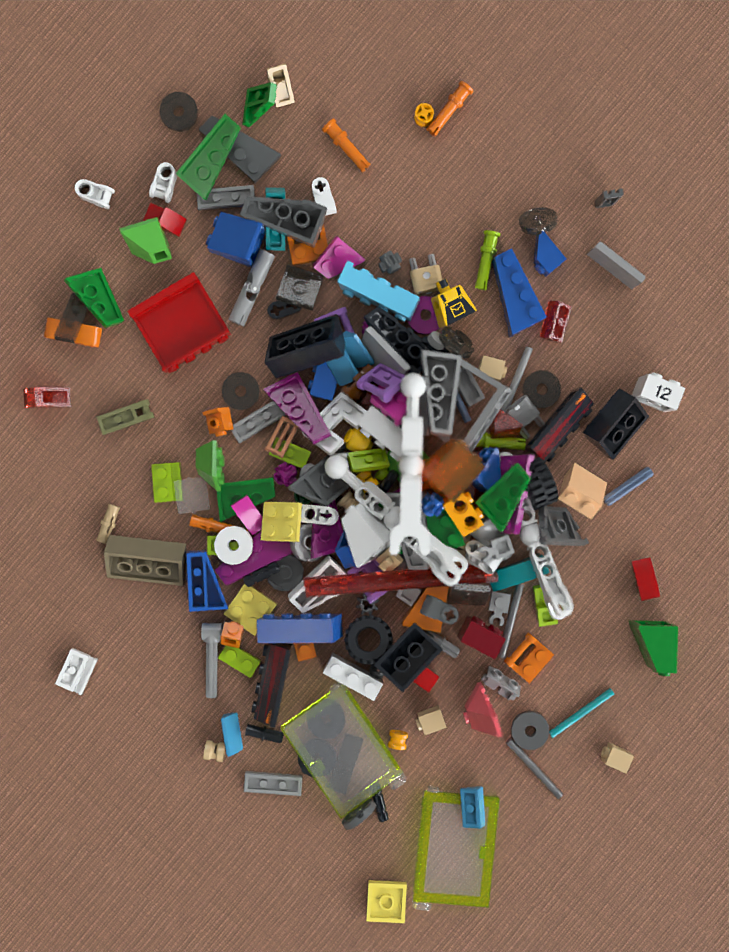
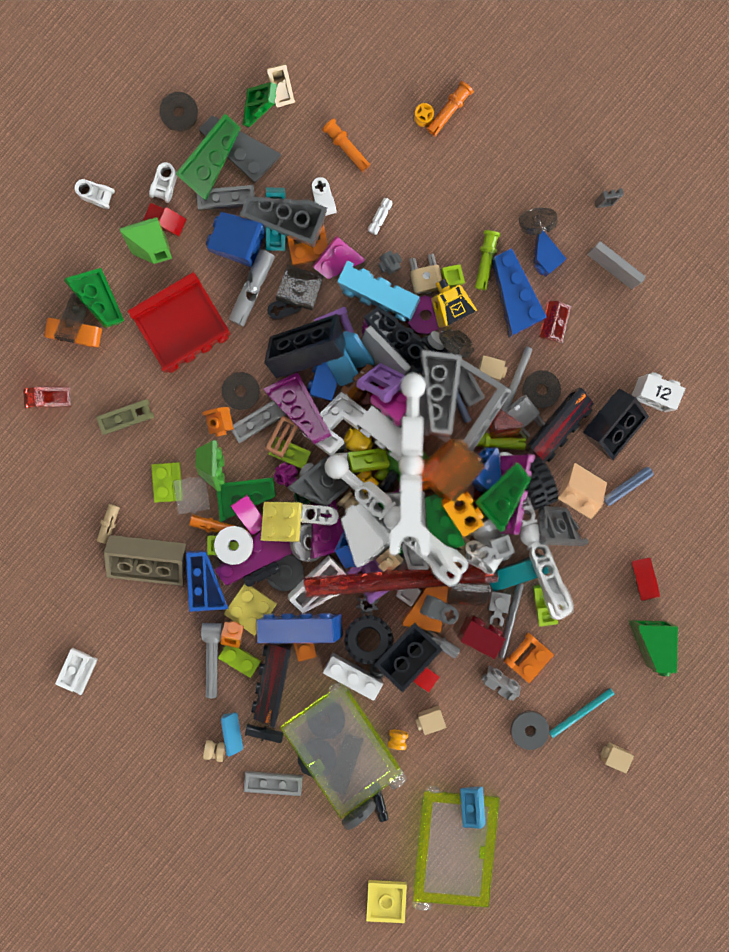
(380, 216): none -> white axle
(432, 504): blue gear -> none
(453, 275): none -> lime plate
(481, 713): coral wedge -> none
(534, 768): flat silver bar -> none

